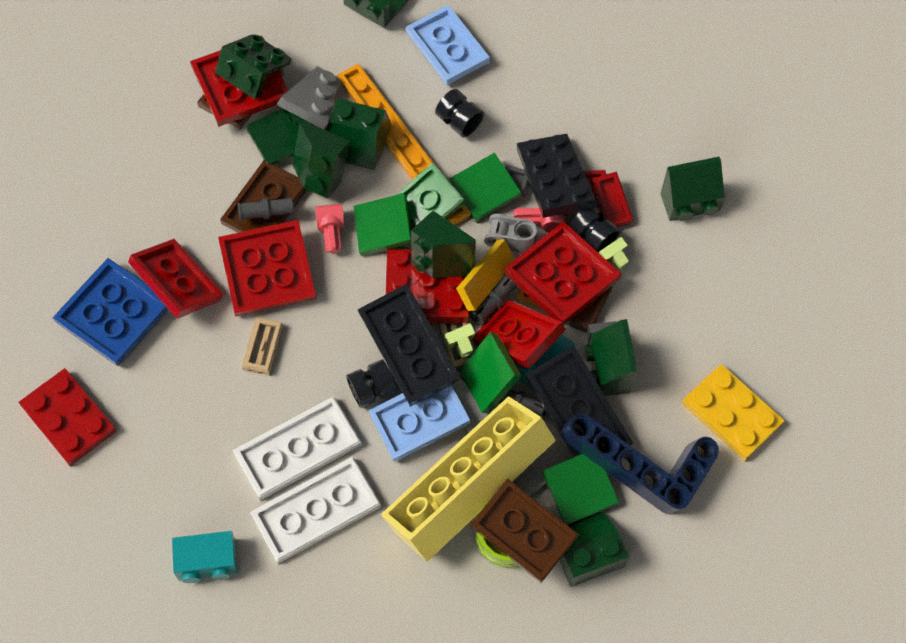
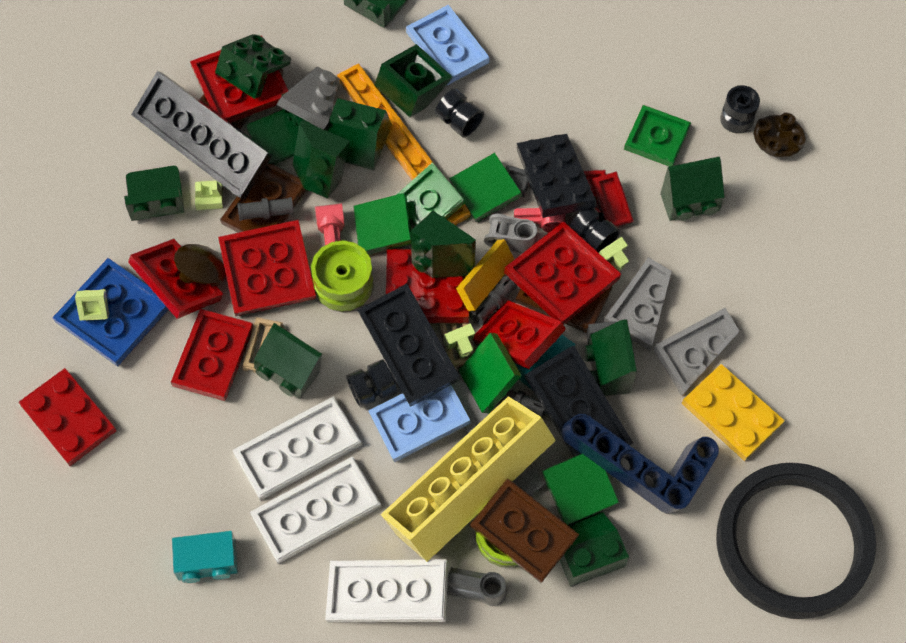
(92, 304): none -> yellowish green tile
(154, 193): none -> dark green bracket
(199, 265): none -> dark brown dish
(201, 135): none -> plate
(208, 195): none -> yellowish green tile
(212, 354): none -> red plate
(287, 361): none -> dark green slope
(342, 275): none -> lime wheel
(387, 591): none -> white tile
(412, 80): none -> dark green slope
(473, 584): none -> dark grey piece
(642, 302): none -> light grey wing
(657, 136): none -> green tile
(695, 348): none -> light grey wing
(740, 109): none -> black wheel
(779, 135): none -> dark brown dish
(840, 495): none -> black tyre

